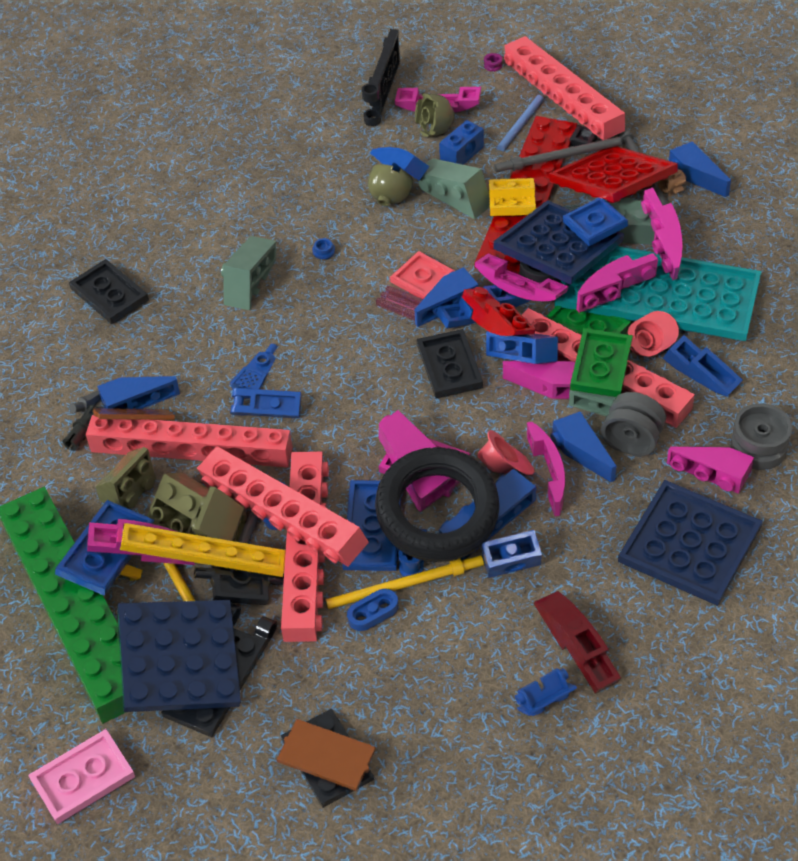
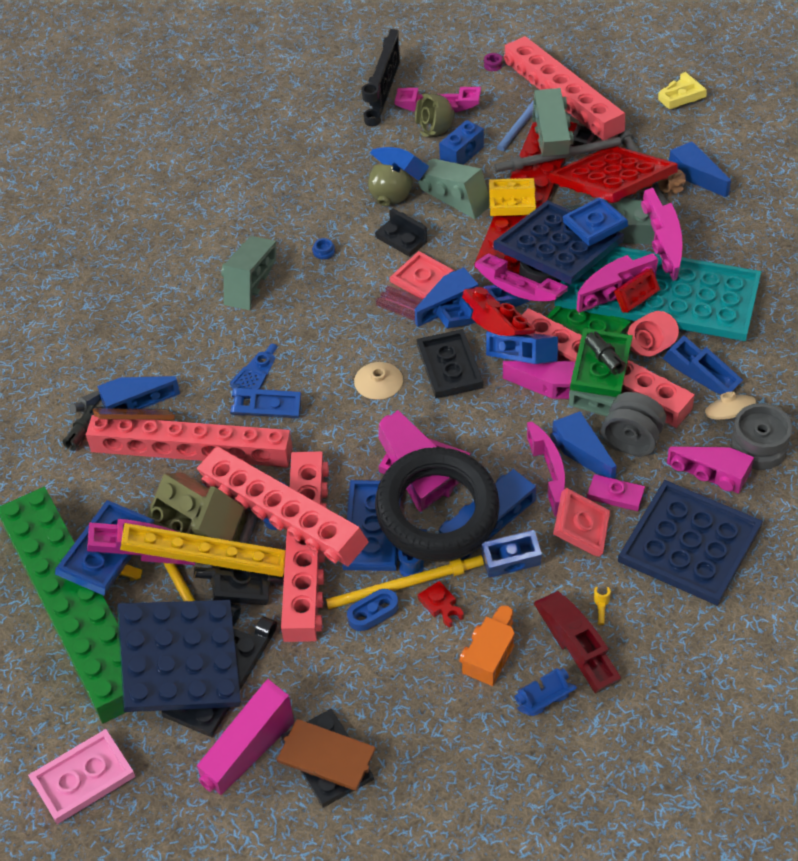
(108, 291): black plate -> none
(128, 479): olive slope -> none
(246, 738): none -> dark pink slope
(375, 386): none -> tan dish
(402, 233): none -> black bracket
(439, 600): none -> red plate
(490, 647): none -> orange hinge
(503, 457): coral piece -> none
(552, 122): none -> sand green wedge
(581, 522): none -> coral tile
(601, 601): none -> yellow hand
(605, 353): none -> pearl dark grey pin
(616, 492): none -> dark pink plate
(637, 290): none -> red plate
(681, 92): none -> light yellow wing
(728, 406): none -> tan dish

